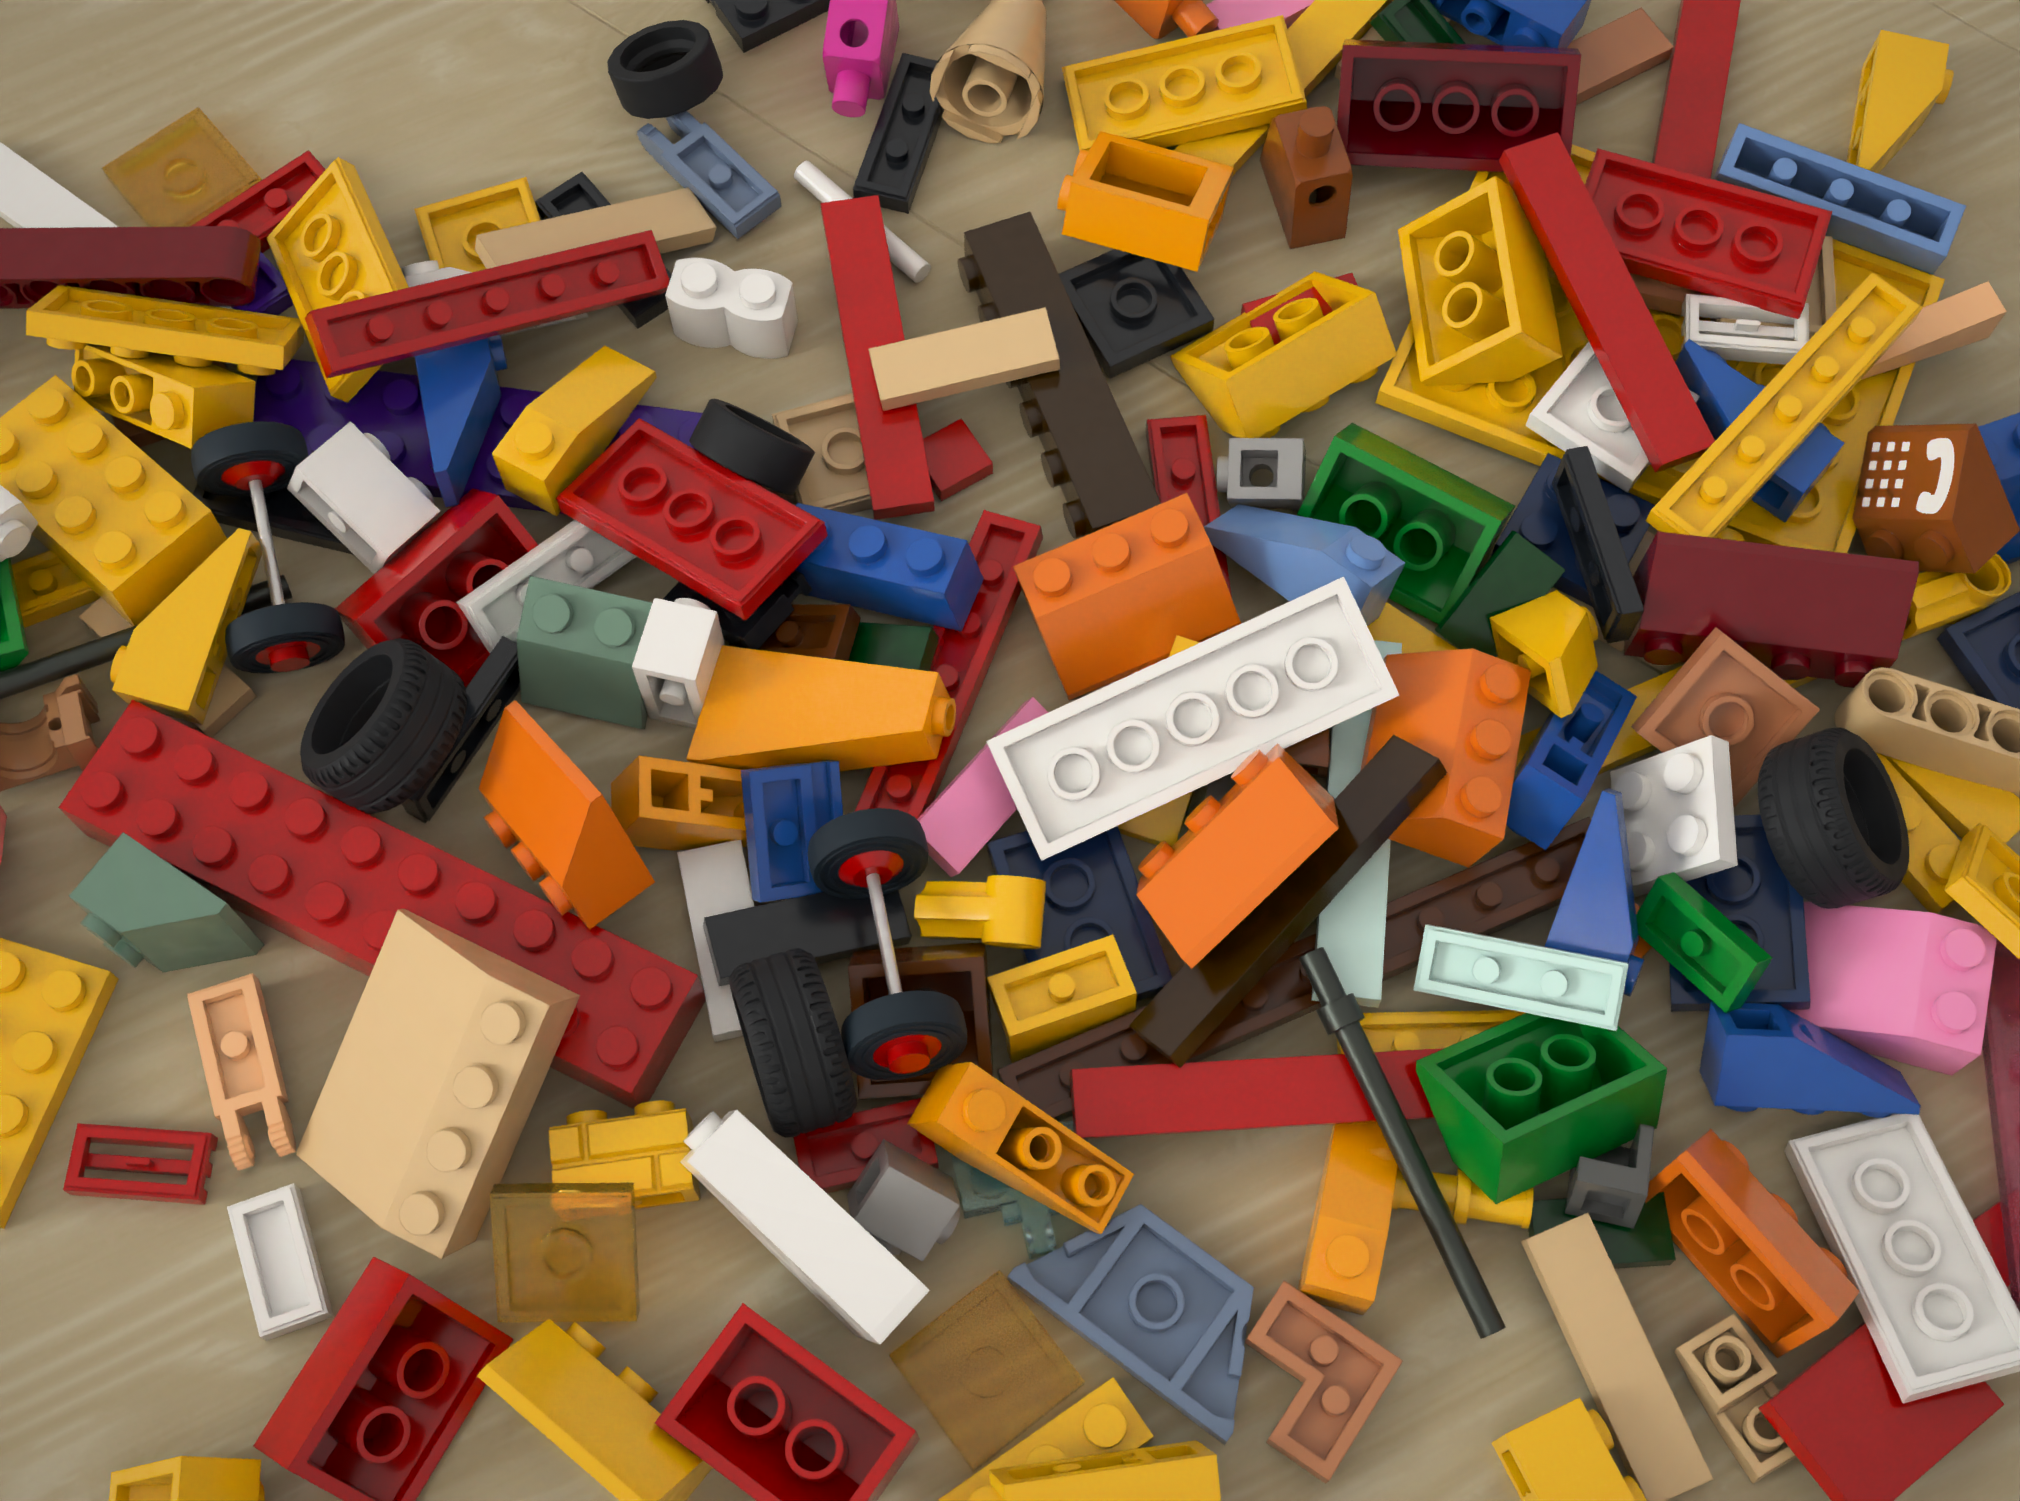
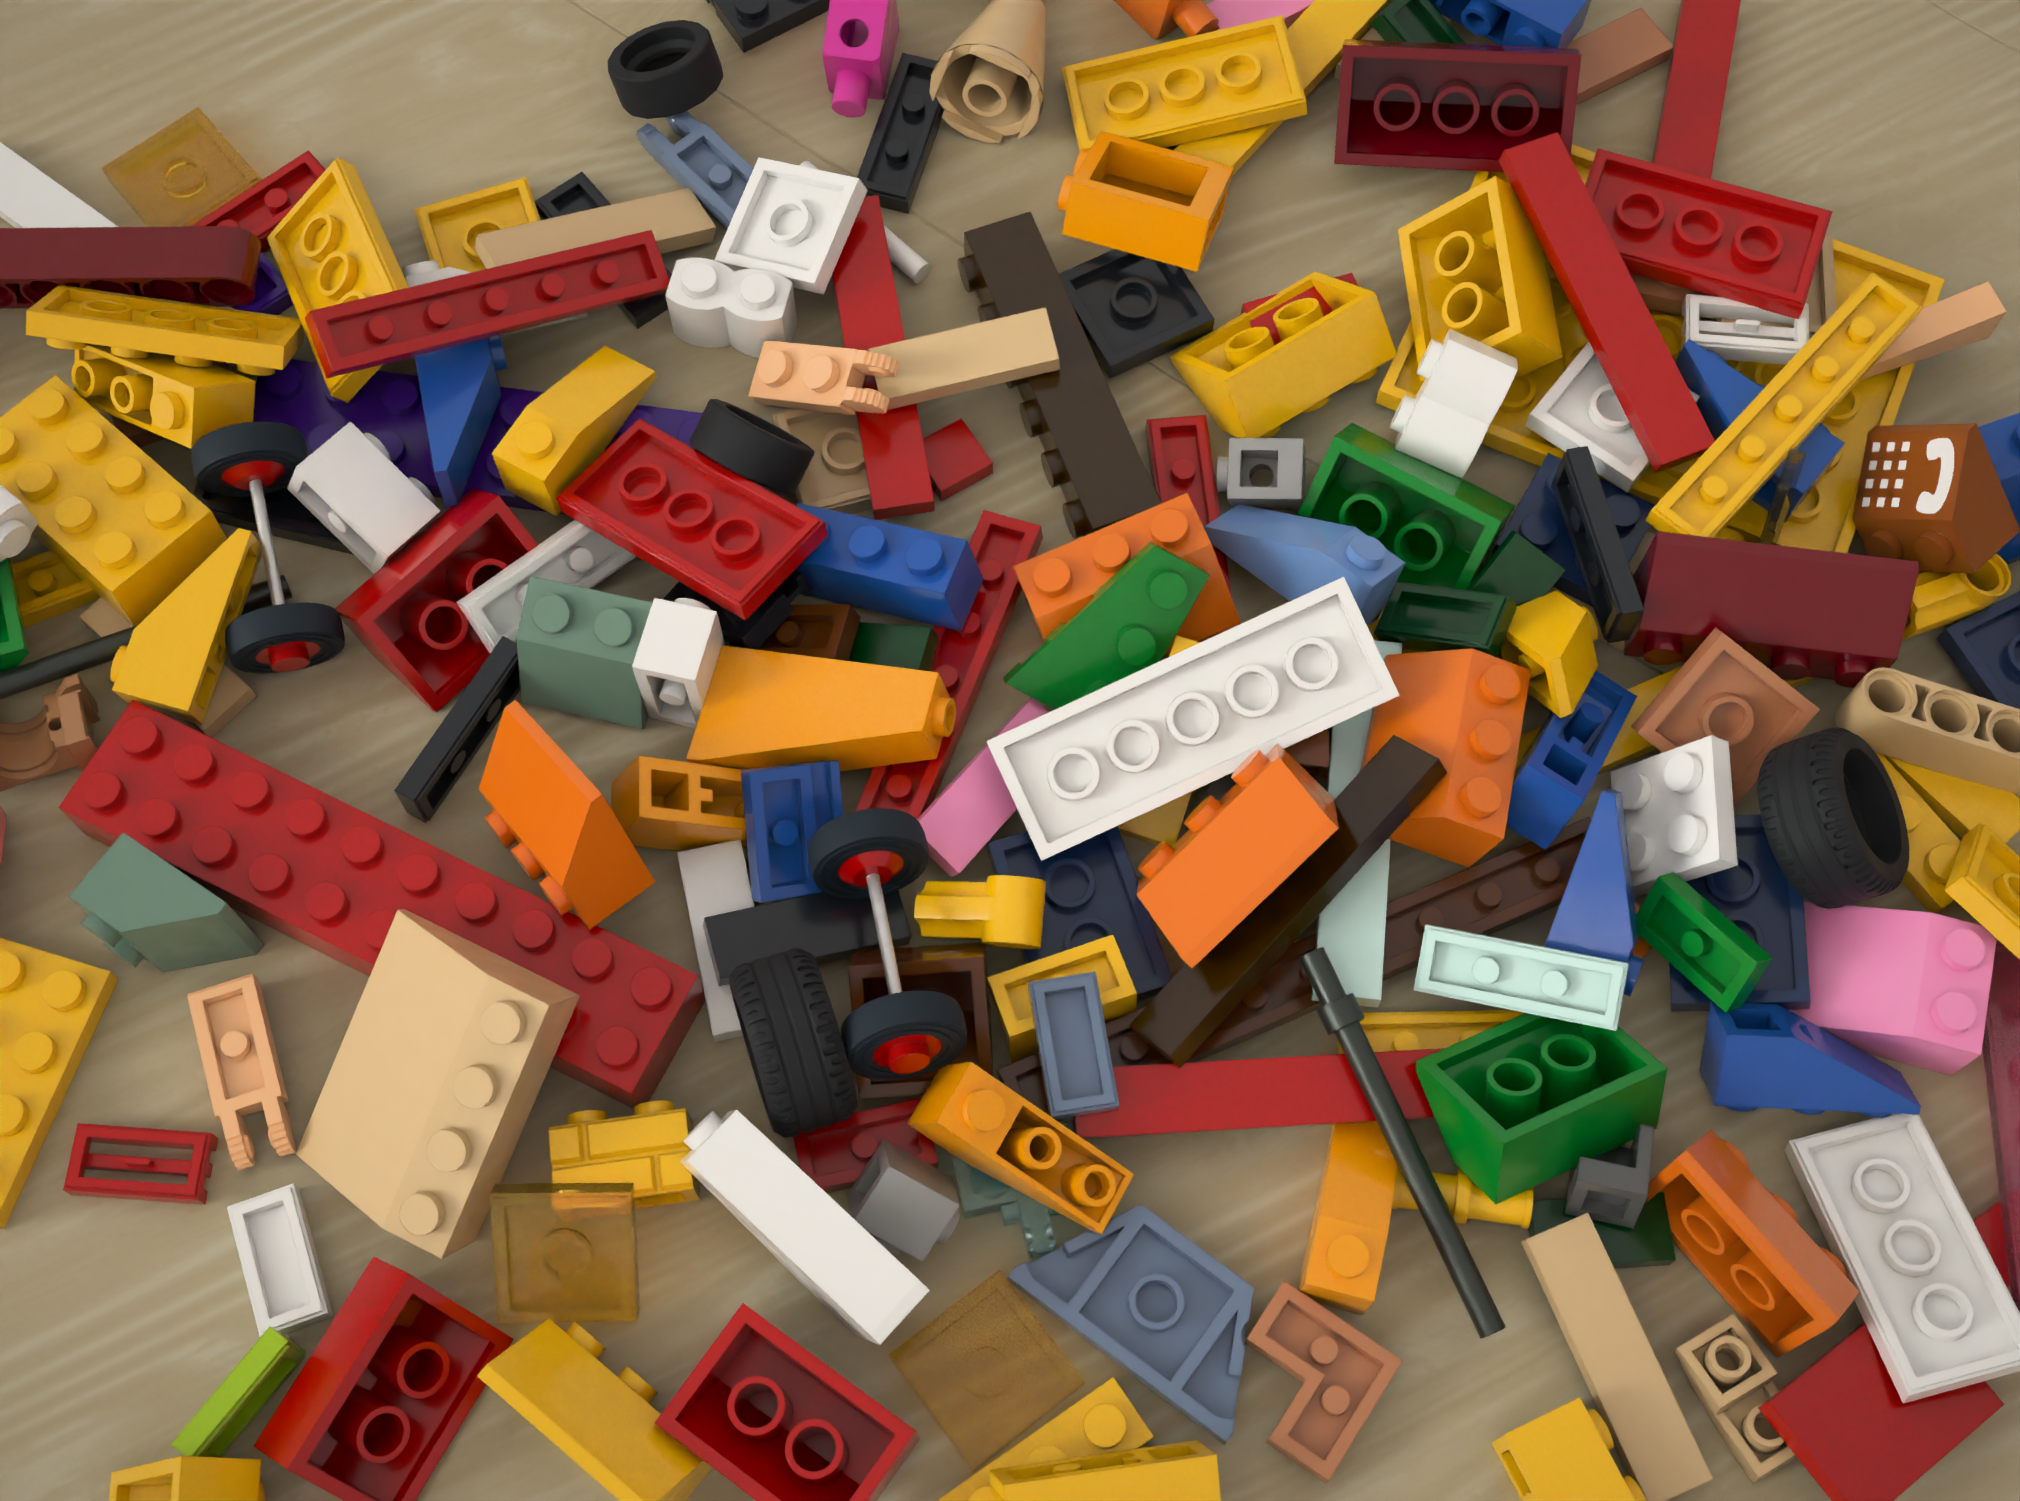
(240, 1396): none -> lime tile
(384, 726): black tyre -> none
(792, 223): none -> white plate
(820, 378): none -> light nougat hinge
(1073, 1046): none -> sand blue tile
(1116, 632): none -> green wing
(1304, 155): dark orange torso -> none
(1445, 618): none -> dark green tile
(1455, 403): none -> white brick
(1782, 497): none -> clear smoke piece
(1866, 206): medium blue brick -> none
(1895, 96): yellow slope -> none

